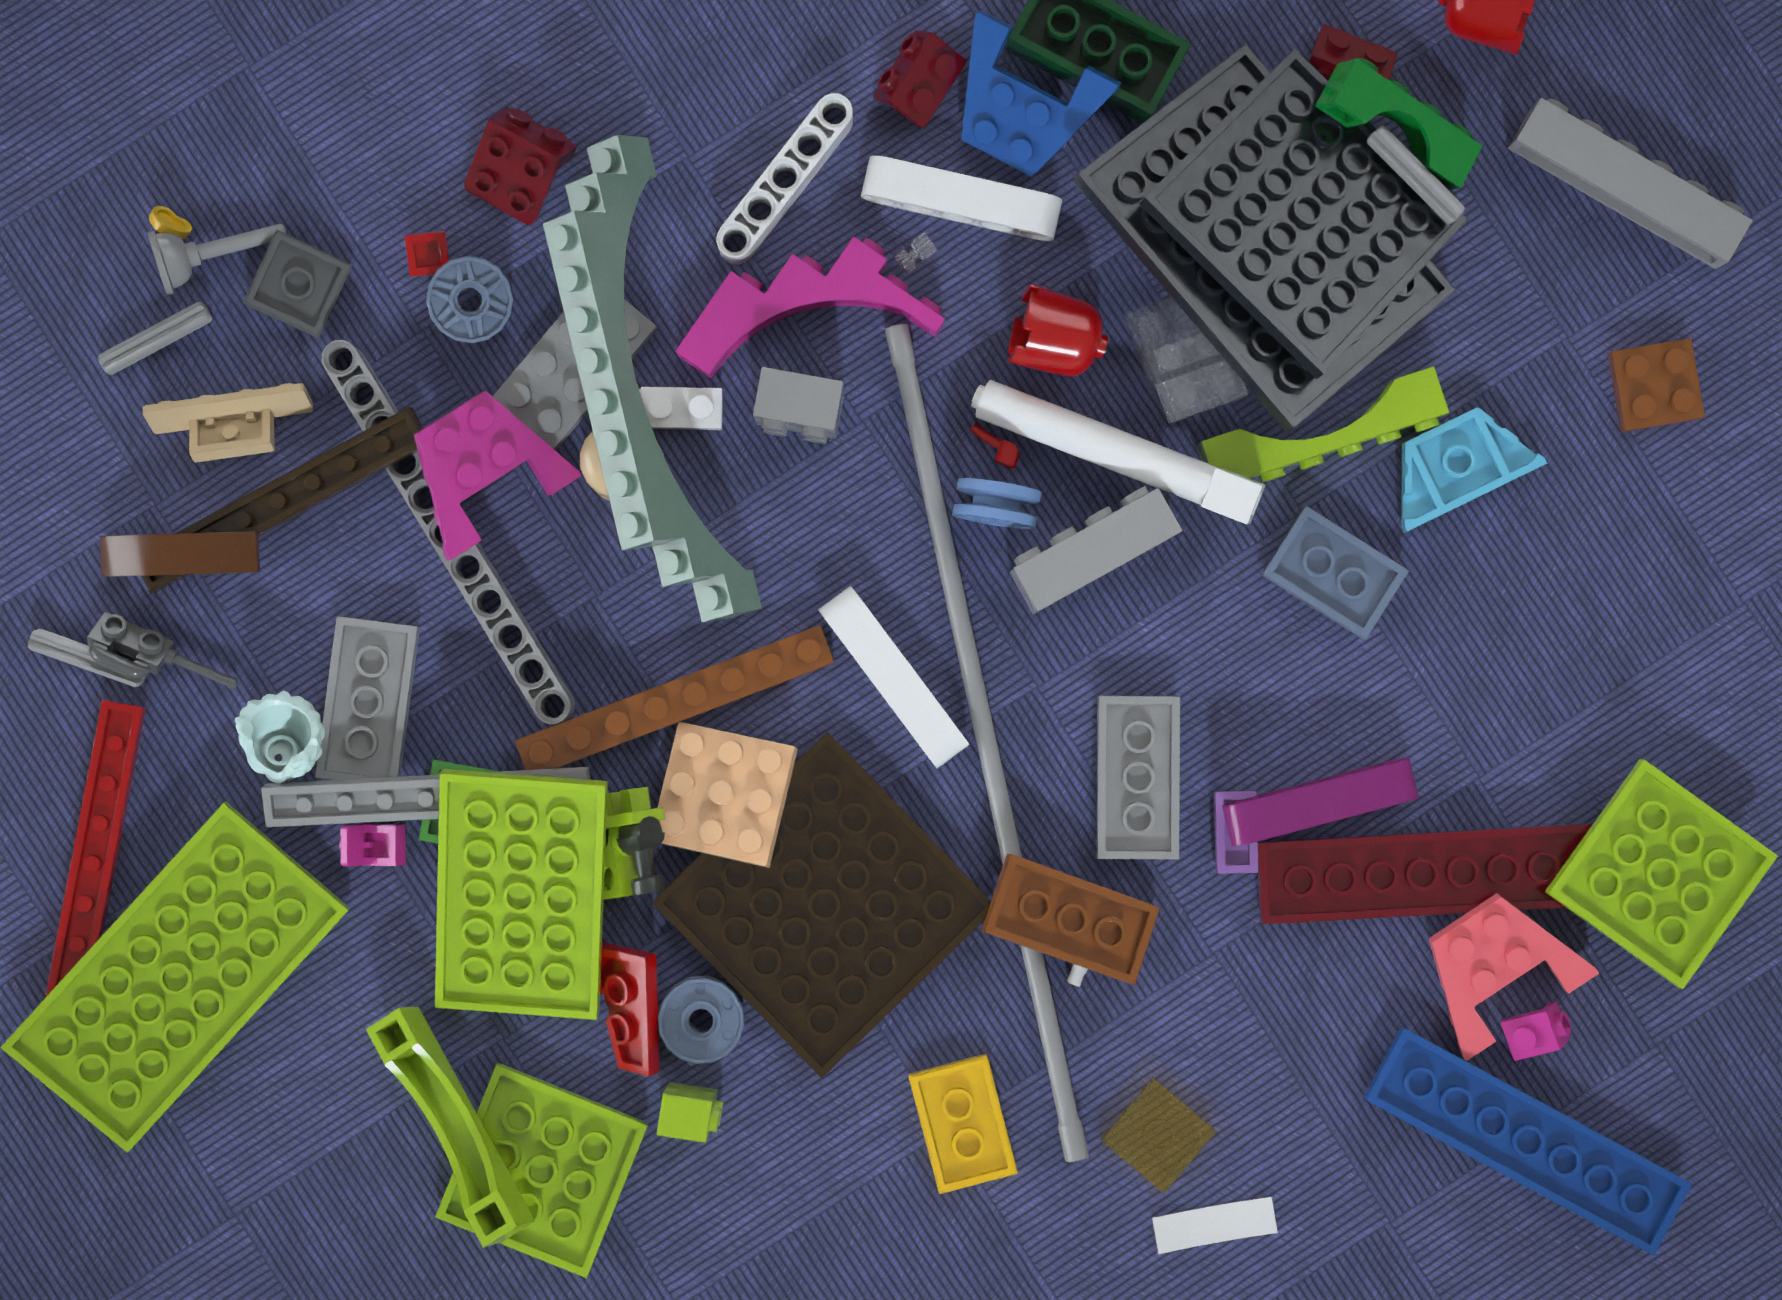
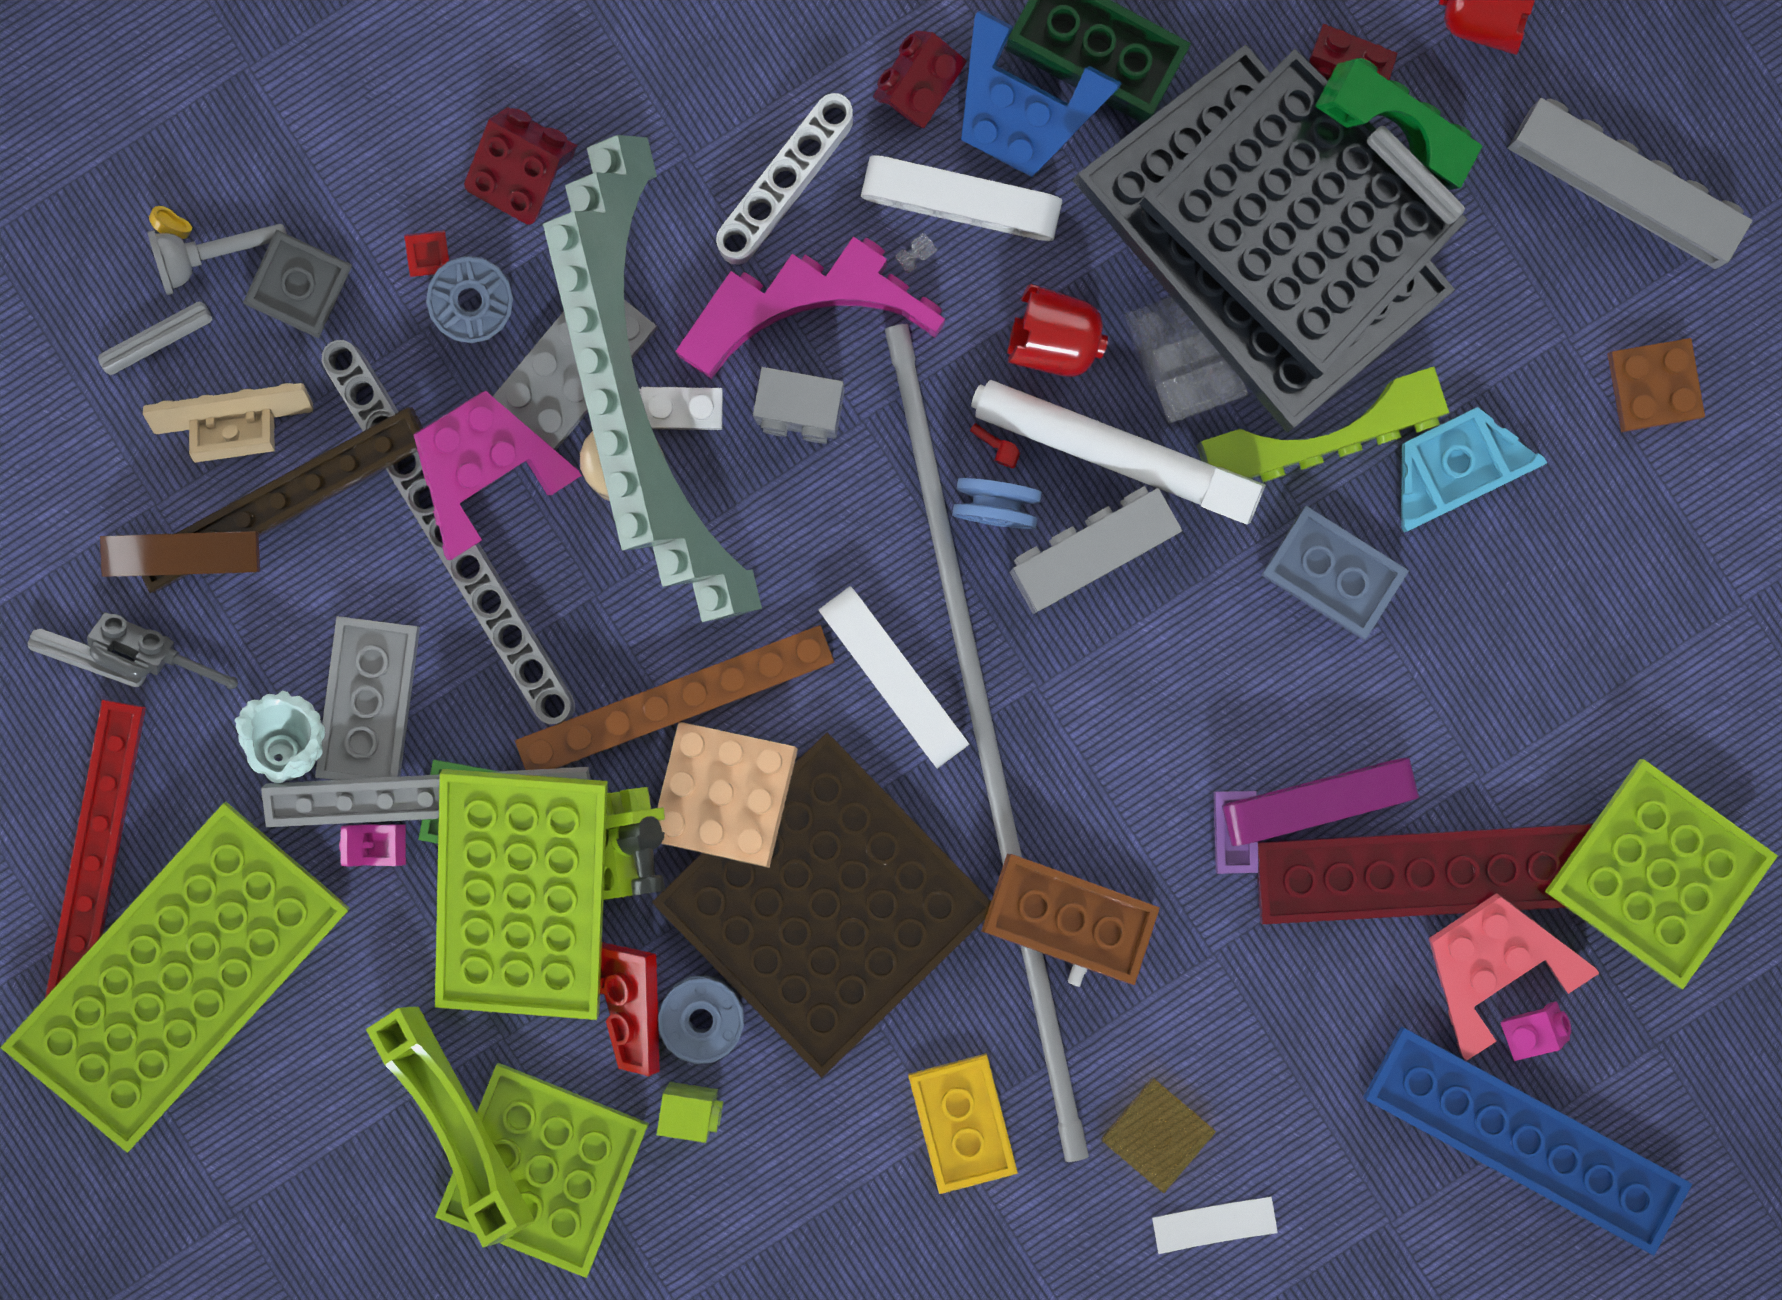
(1138, 777): light grey plate -> none

